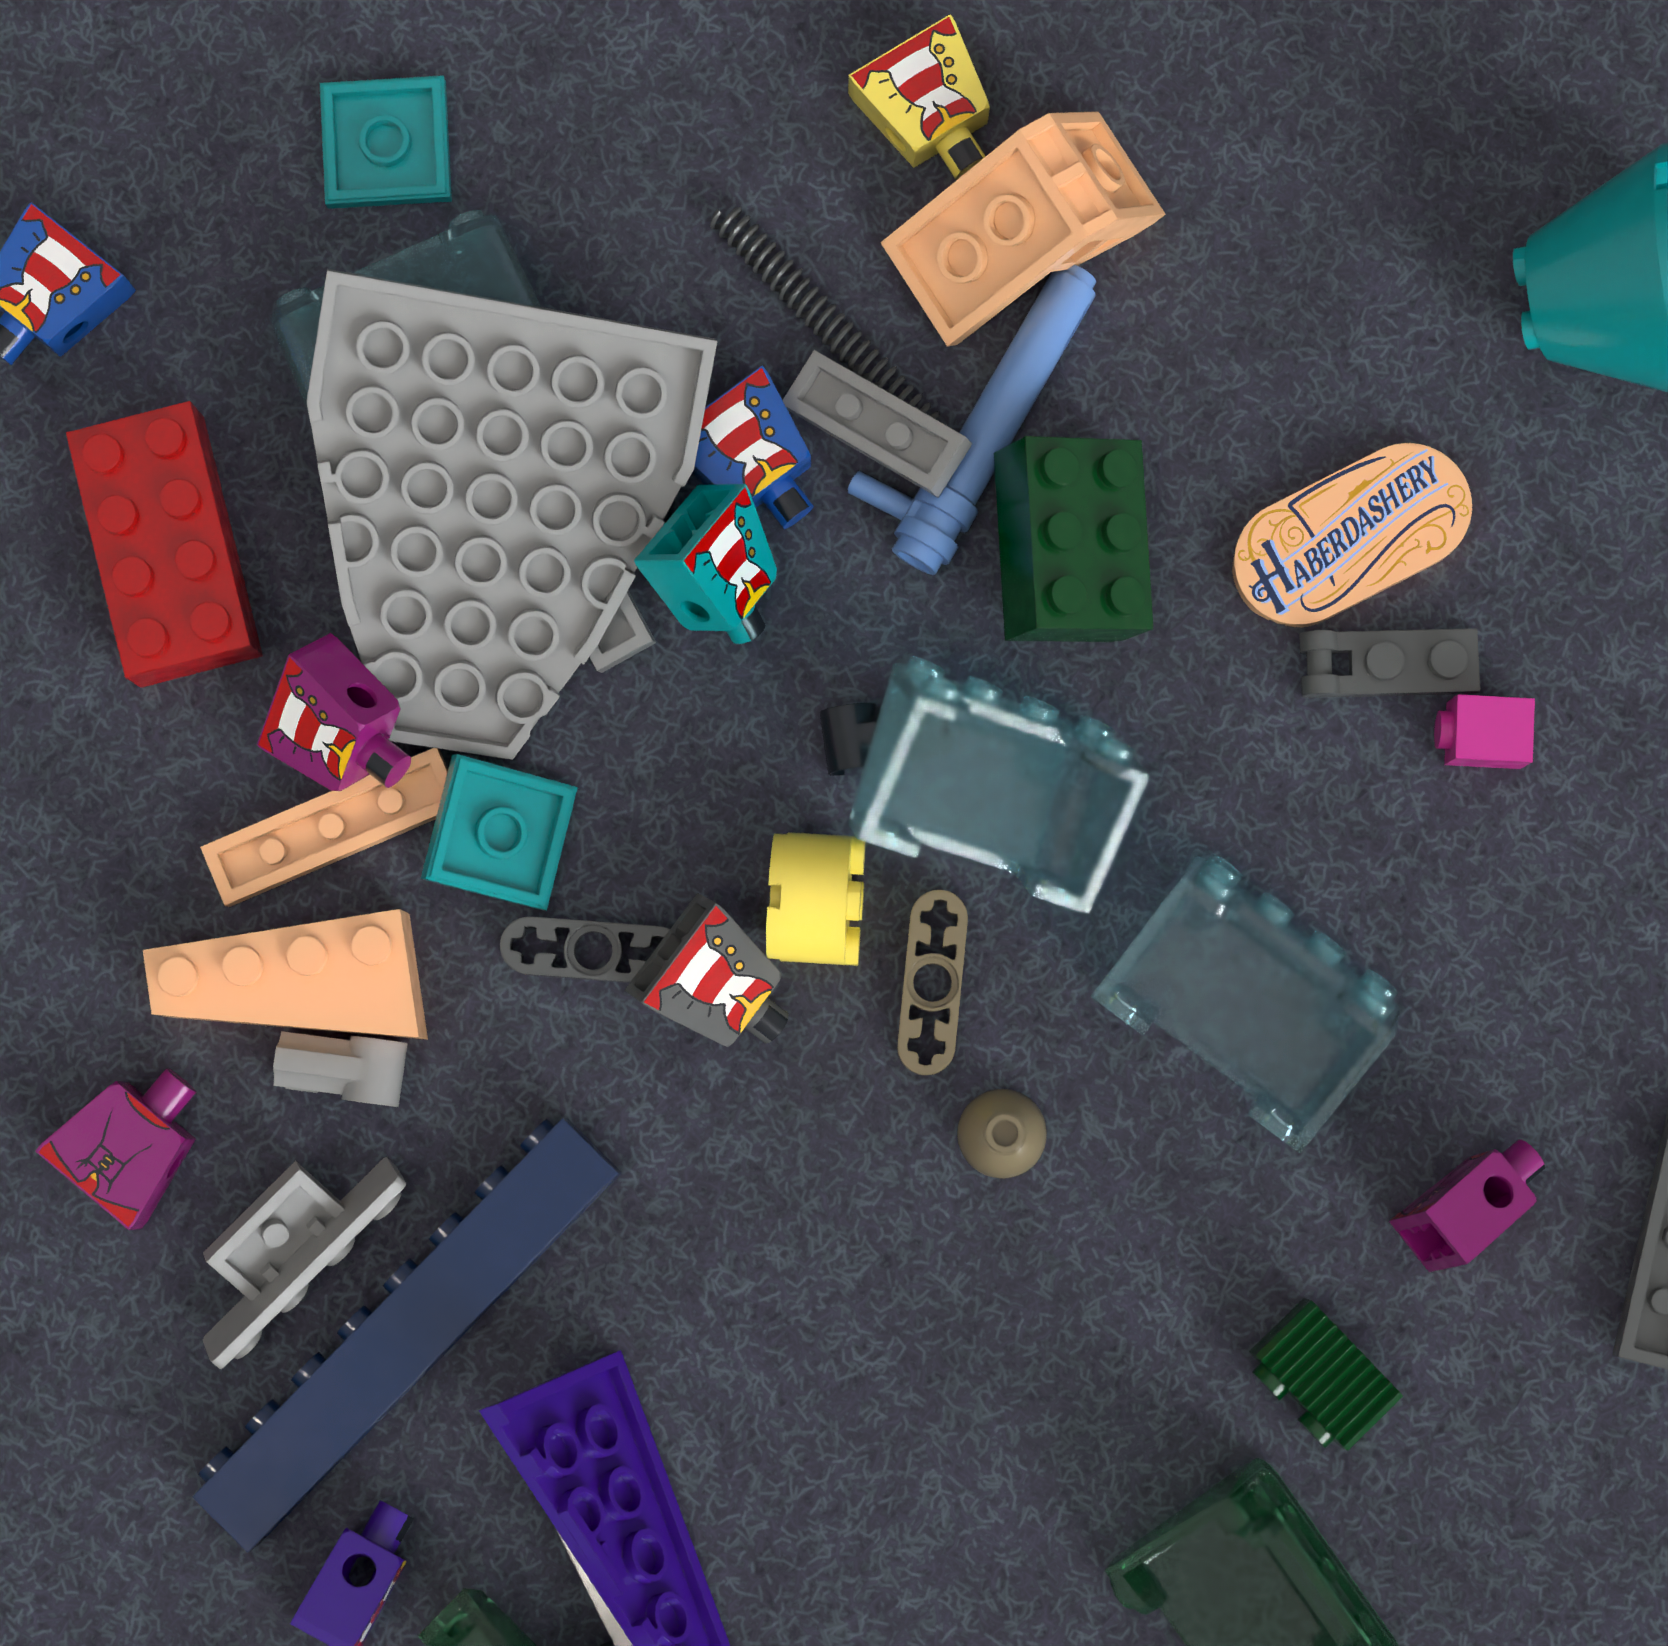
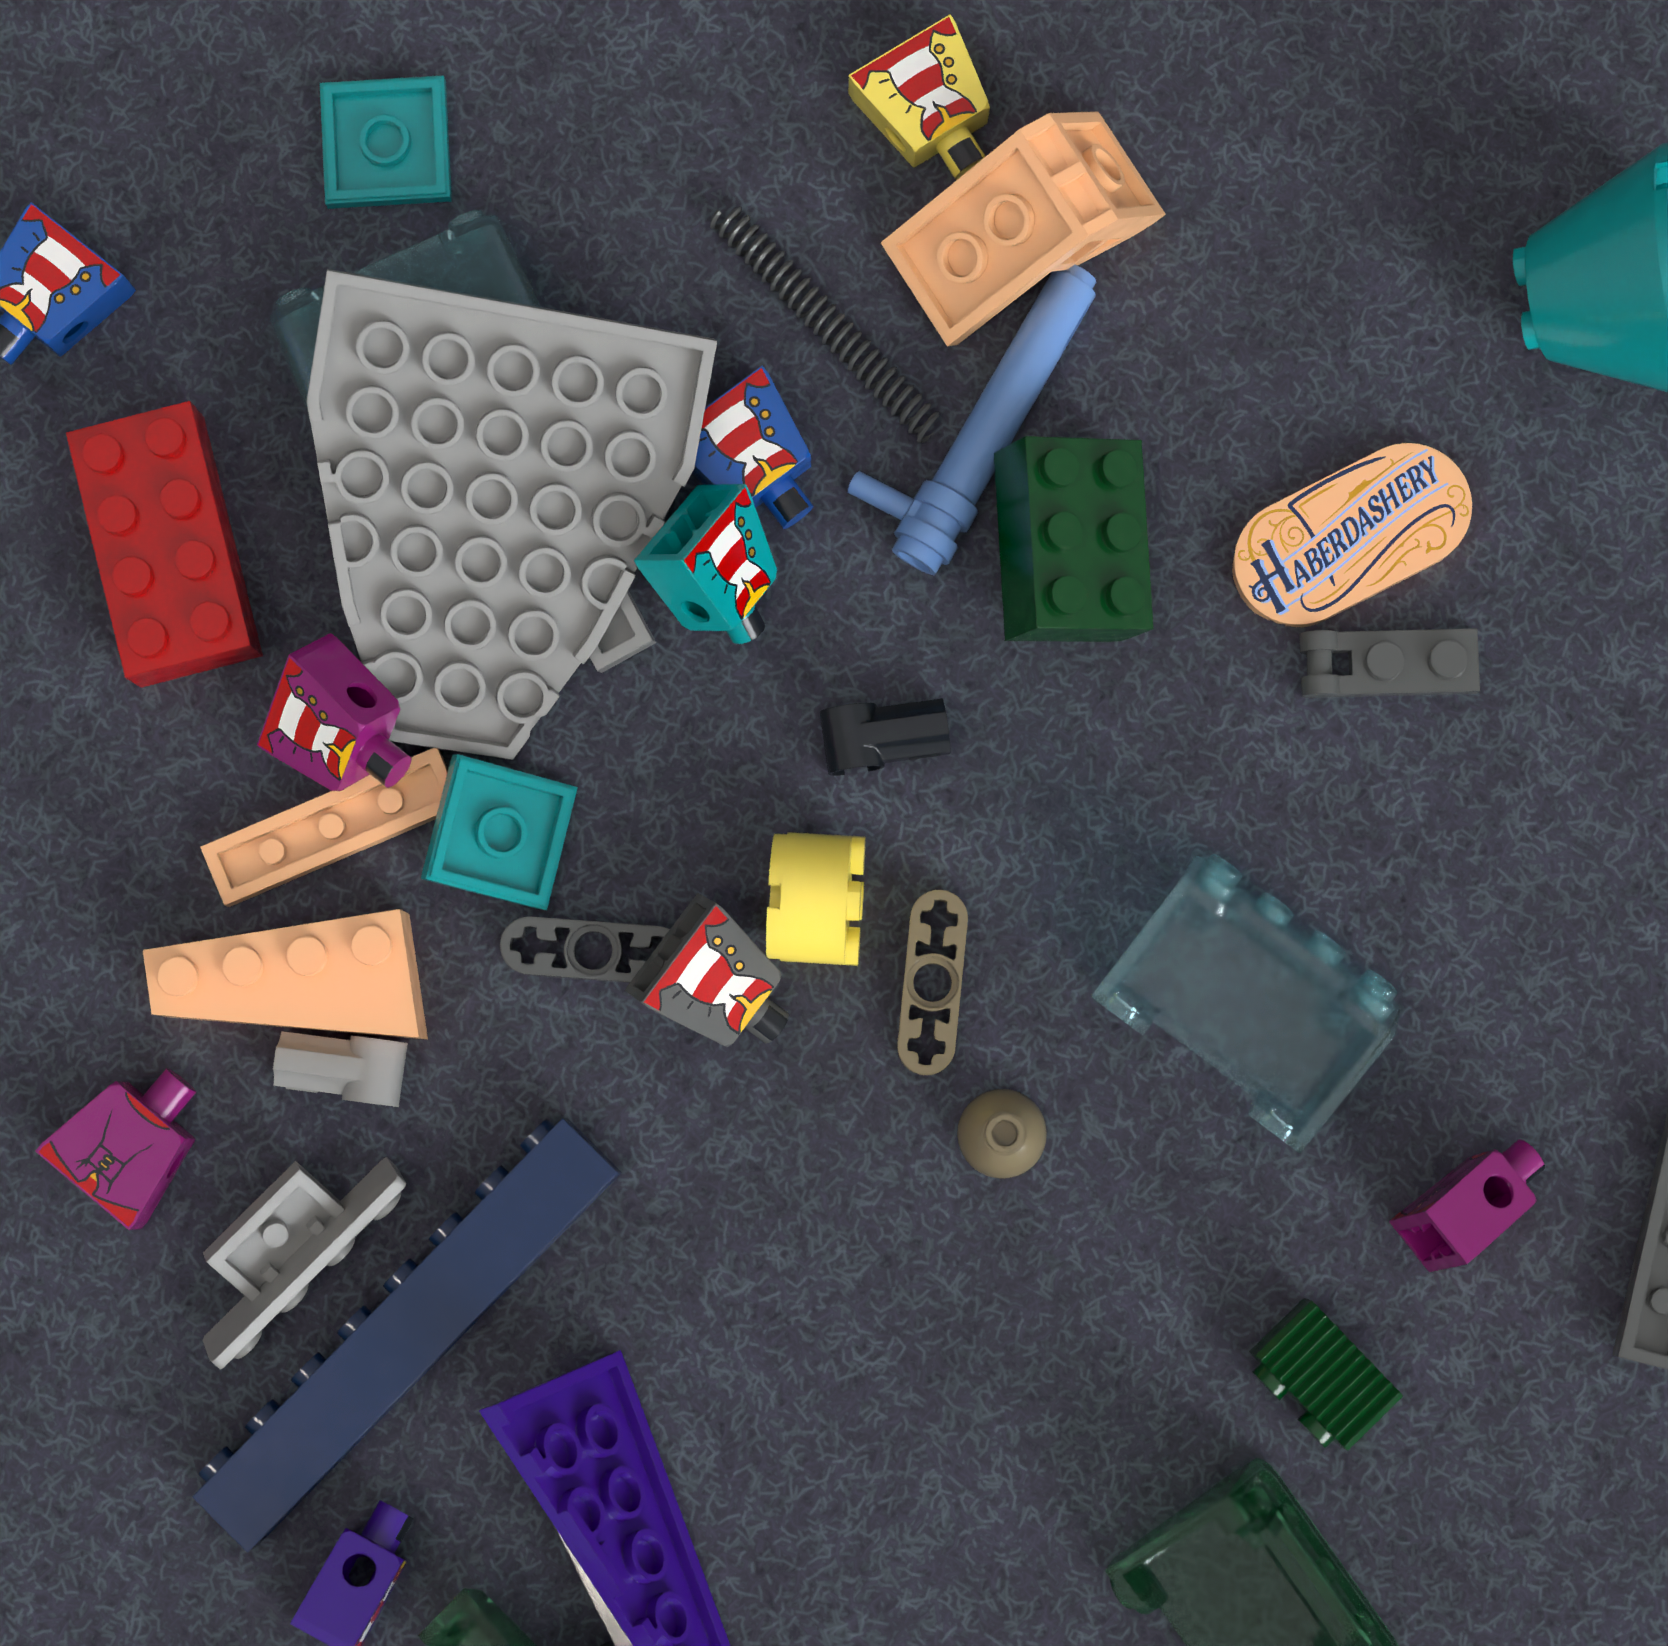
(876, 423): light grey plate -> none
(996, 783): clear light blue windscreen -> none
(1486, 731): dark pink brick -> none

